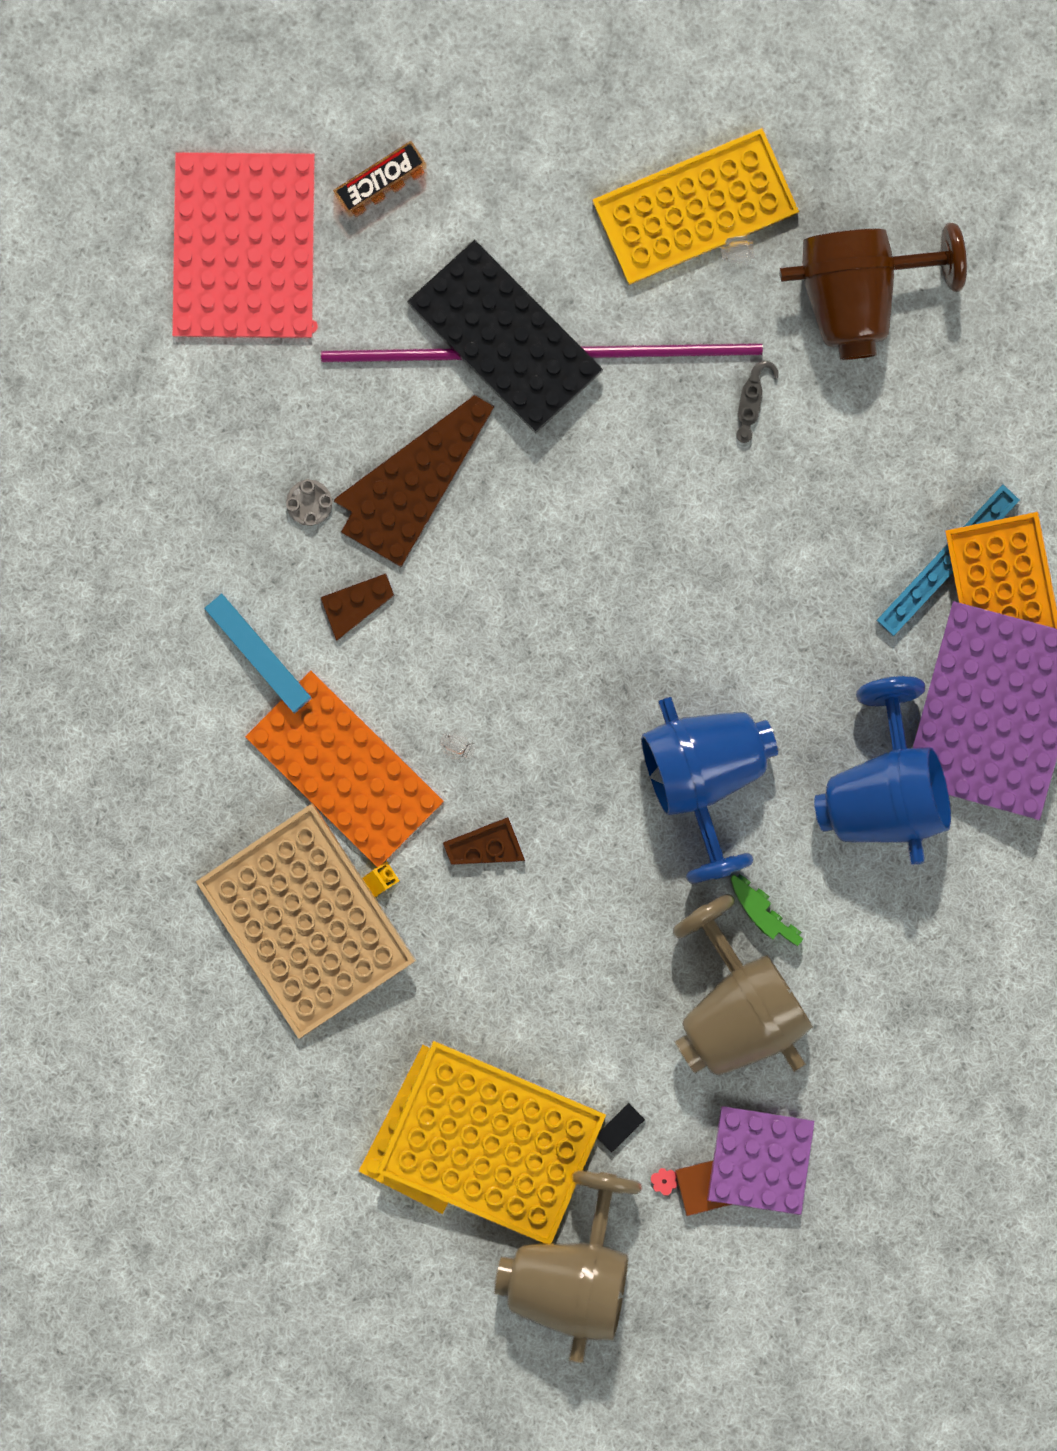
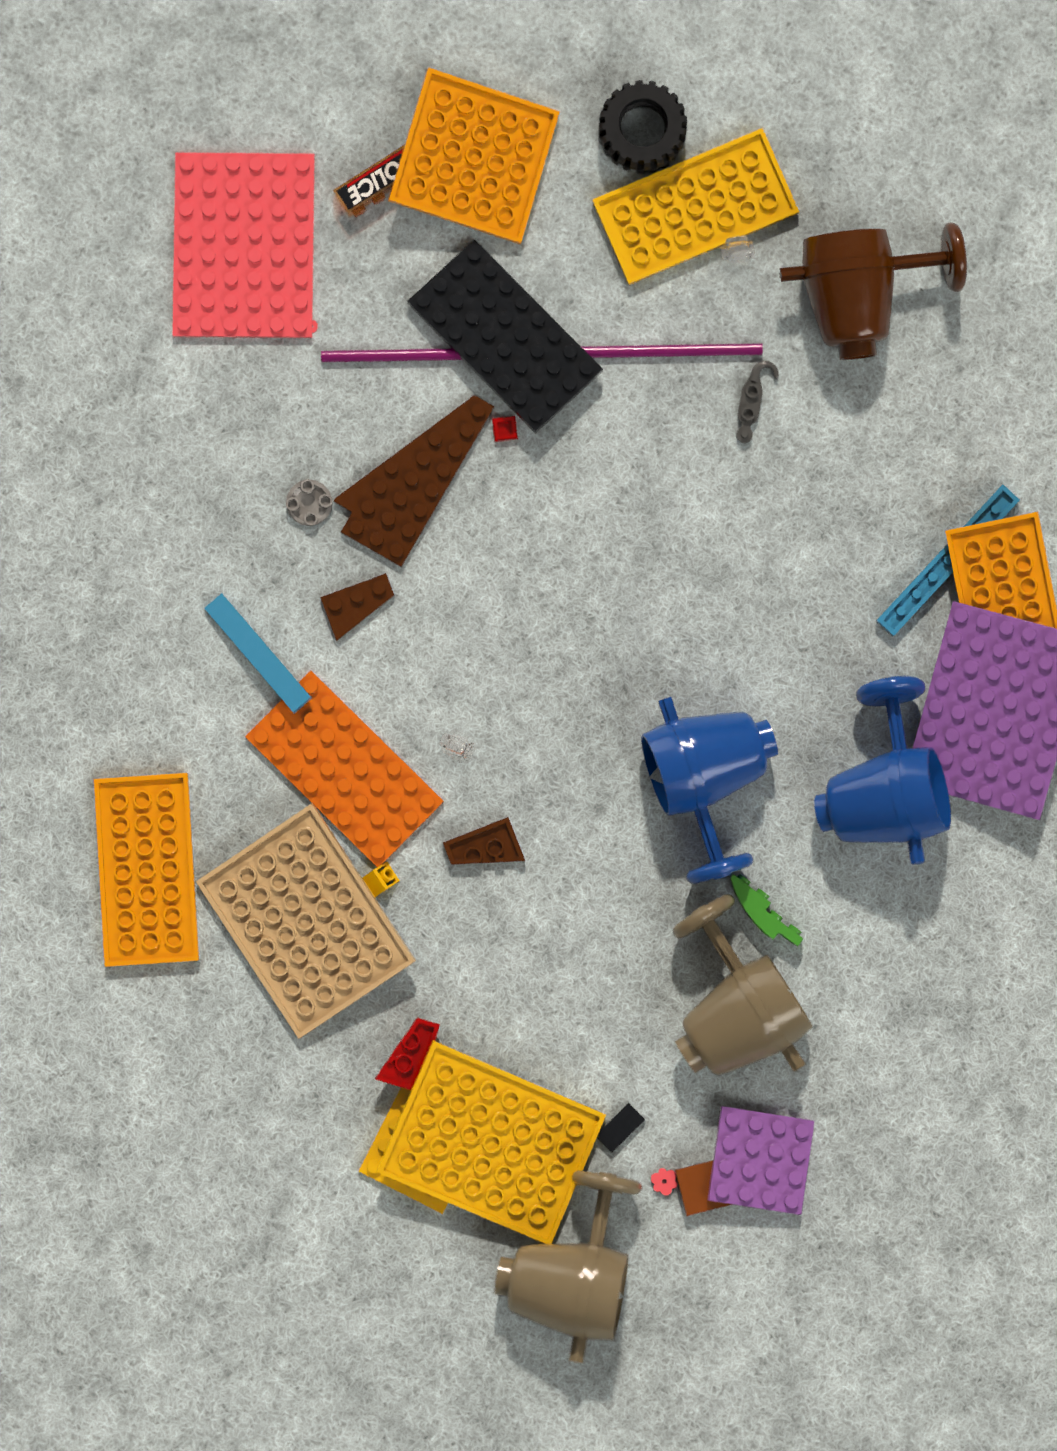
(146, 869): none -> light orange plate
(408, 1056): none -> red wing
(473, 156): none -> light orange plate
(505, 428): none -> red tile
(635, 156): none -> black tyre

